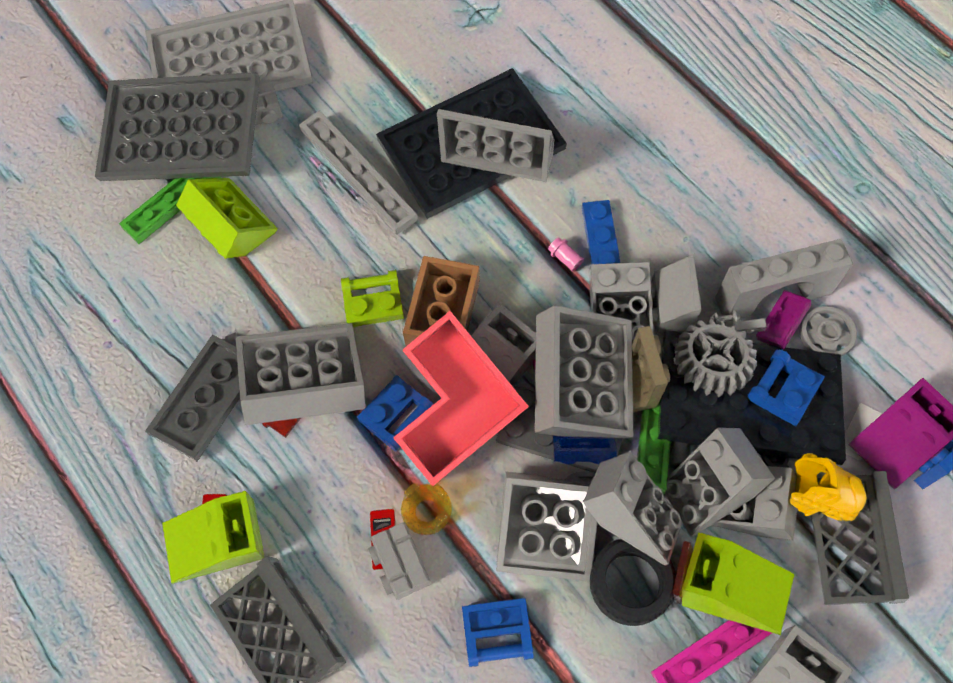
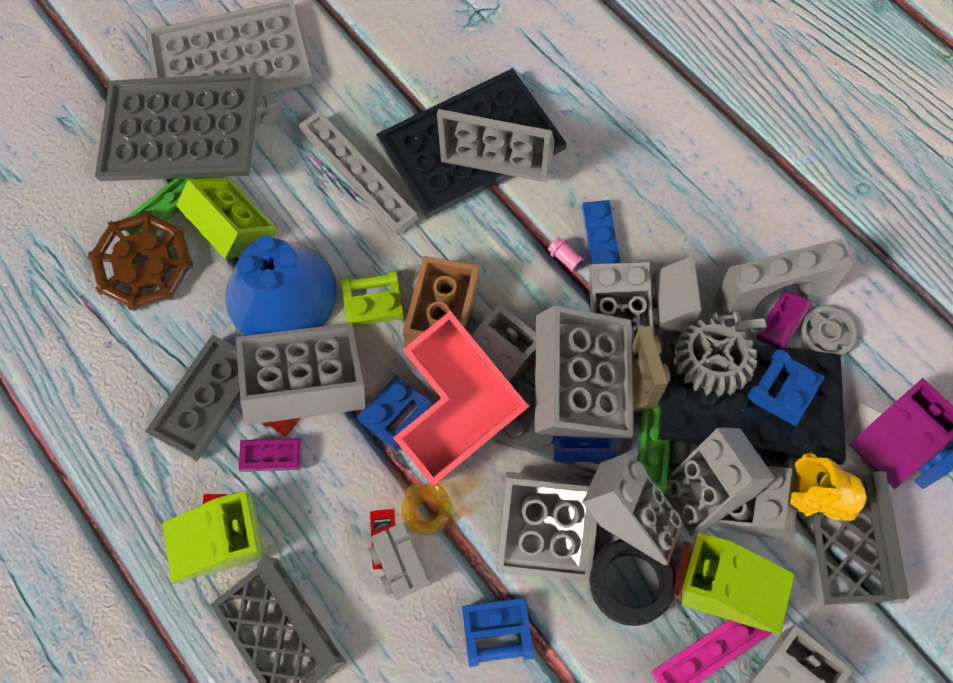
(133, 246): none -> reddish brown plate
(270, 454): none -> magenta plate
(280, 288): none -> blue cone

